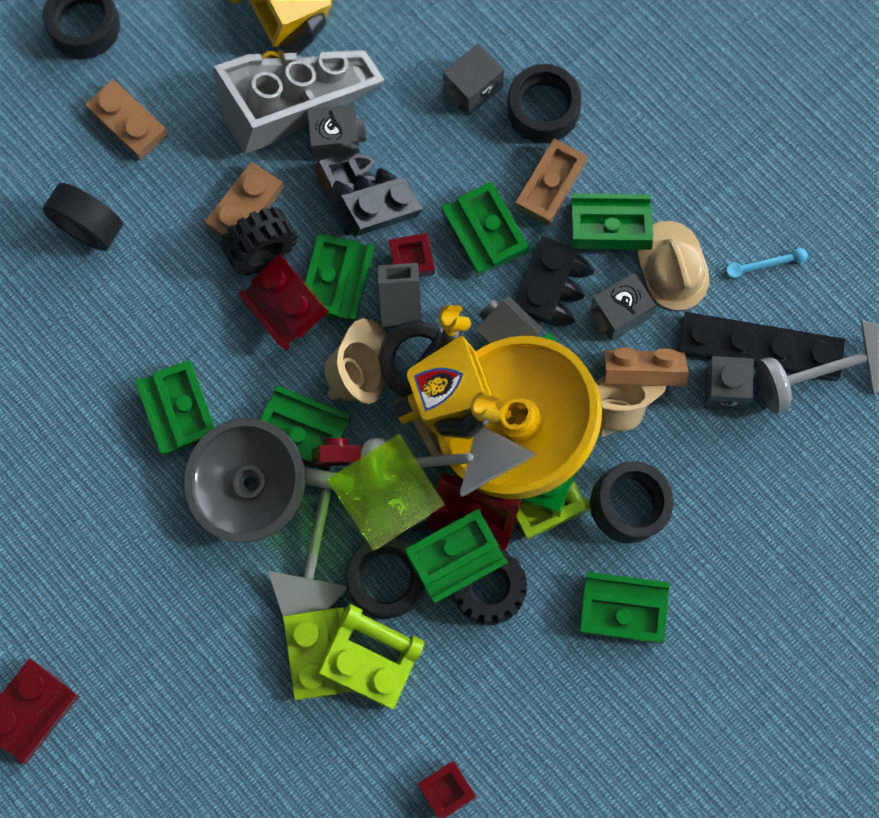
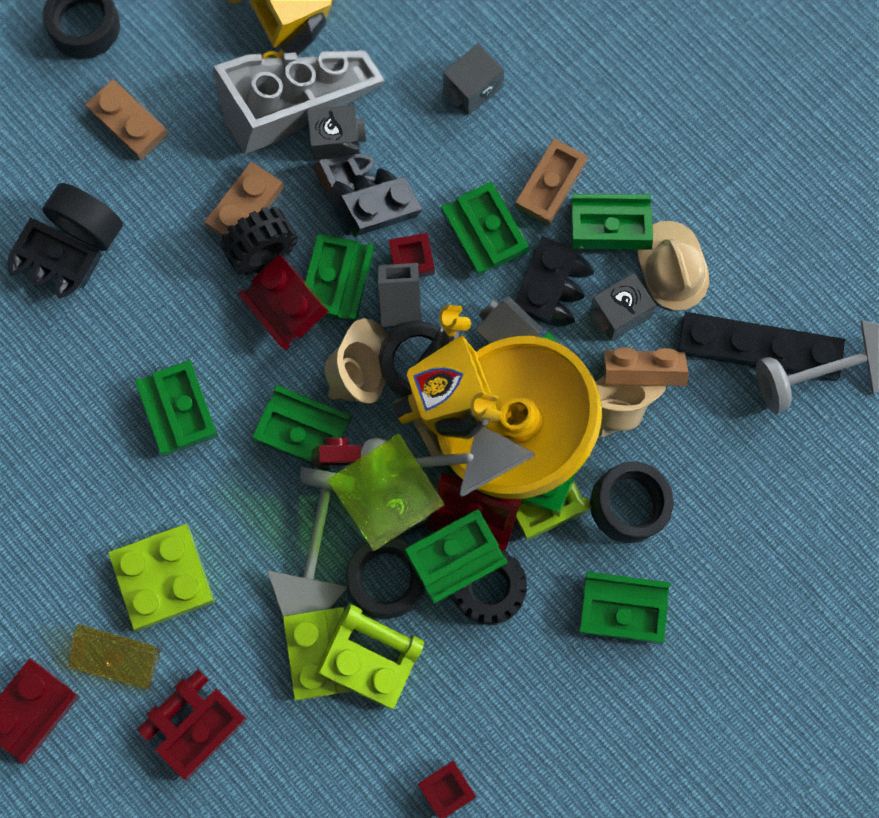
(53, 255): none -> black plate
(114, 656): none -> clear yellow slope
(161, 577): none -> lime plate
(200, 733): none -> dark red plate
(220, 476): dark grey dish -> none
(541, 76): black tyre -> none
(729, 383): dark grey brick -> none
(735, 270): medium azure hinge -> none

